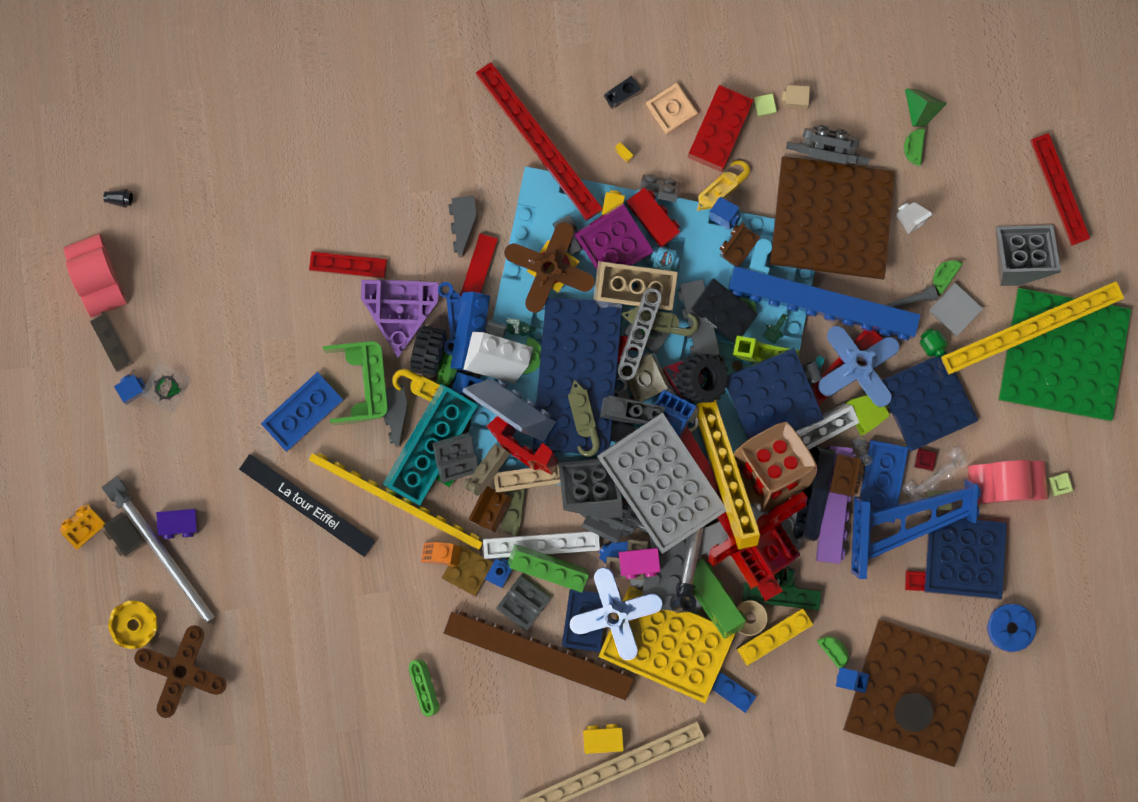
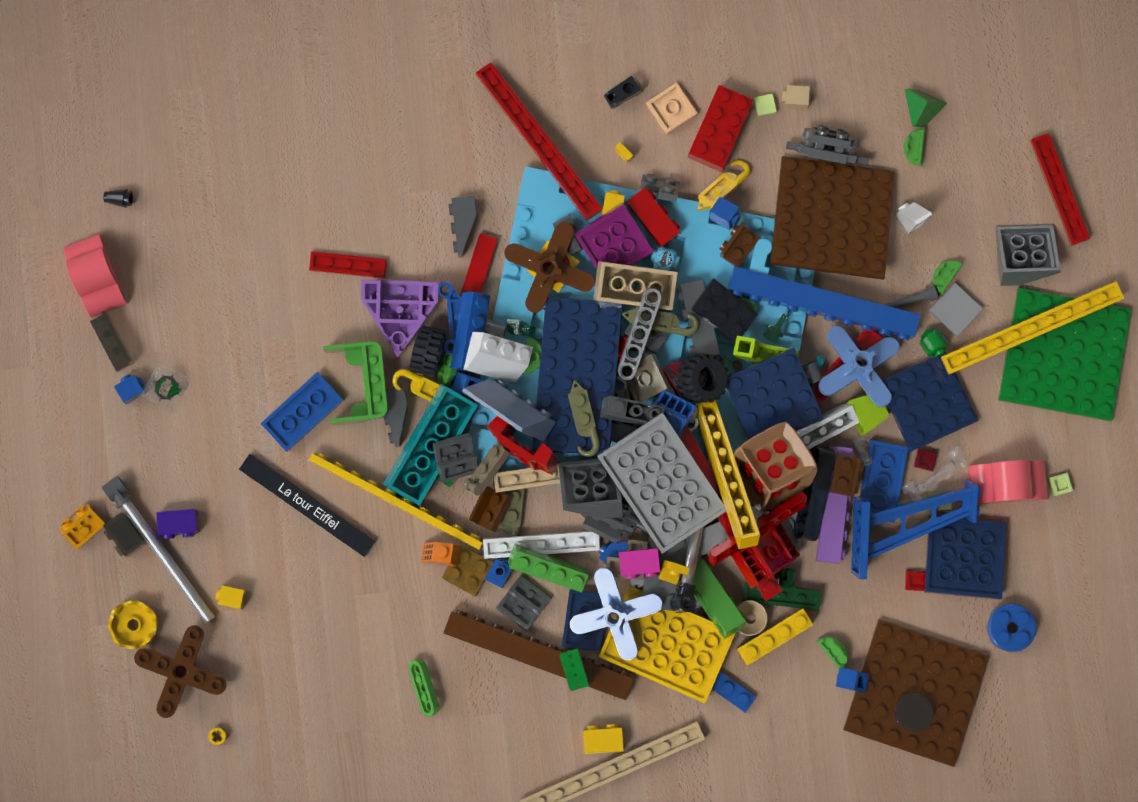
(211, 737): none -> yellow bush
(230, 597): none -> yellow brick
(574, 670): none -> green bracket
(671, 572): none -> yellow bracket

